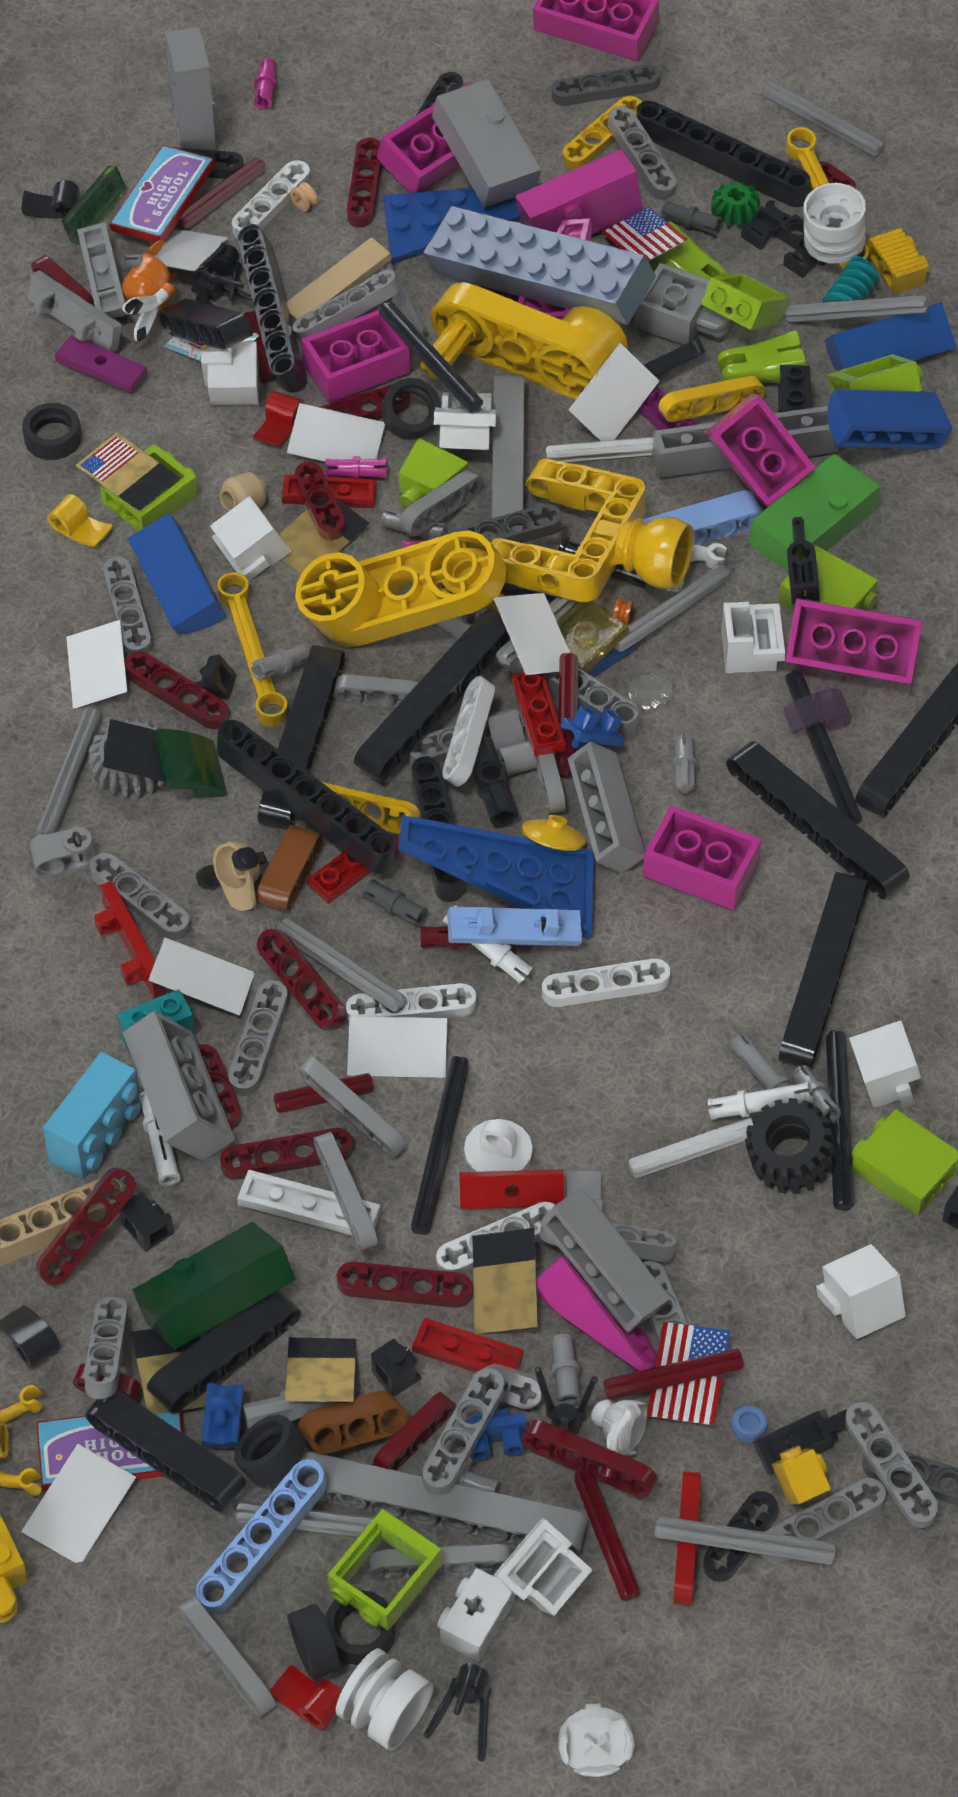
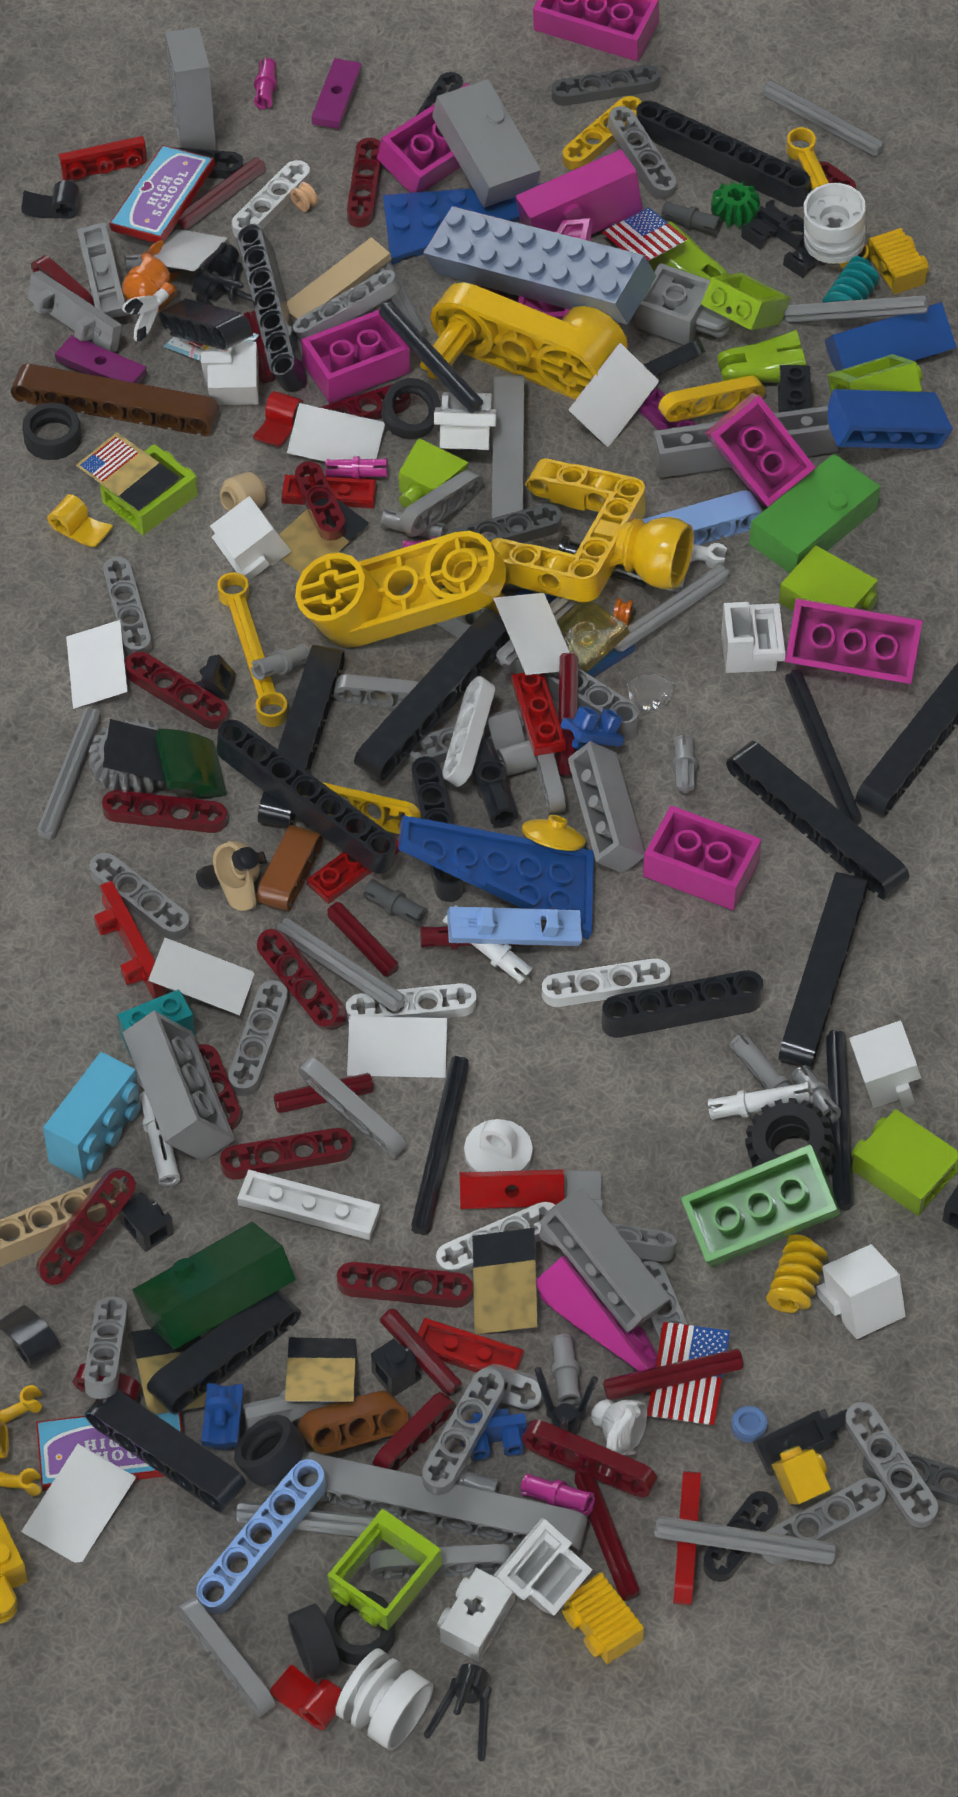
(60, 852): light grey piece -> none
(95, 202): clear green plate -> none
(103, 158): none -> red tile
(116, 399): none -> reddish brown beam
(166, 806): none -> dark red beam
(176, 576): blue brick -> none
(336, 93): none -> magenta tile
(345, 1191): light grey beam -> none
(362, 939): none -> dark red axle
(424, 1355): none -> dark red axle
(557, 1494): none -> dark pink pin
(596, 1741): white tile -> none
(600, 450): white axle -> none
(603, 1619): none -> yellow brick
(689, 1148): white axle -> none
(695, 994): none -> black beam
(761, 1205): none -> bright green brick
(796, 1274): none -> yellow piece
(802, 565): black piece -> none
(820, 706): clear purple panel -> none

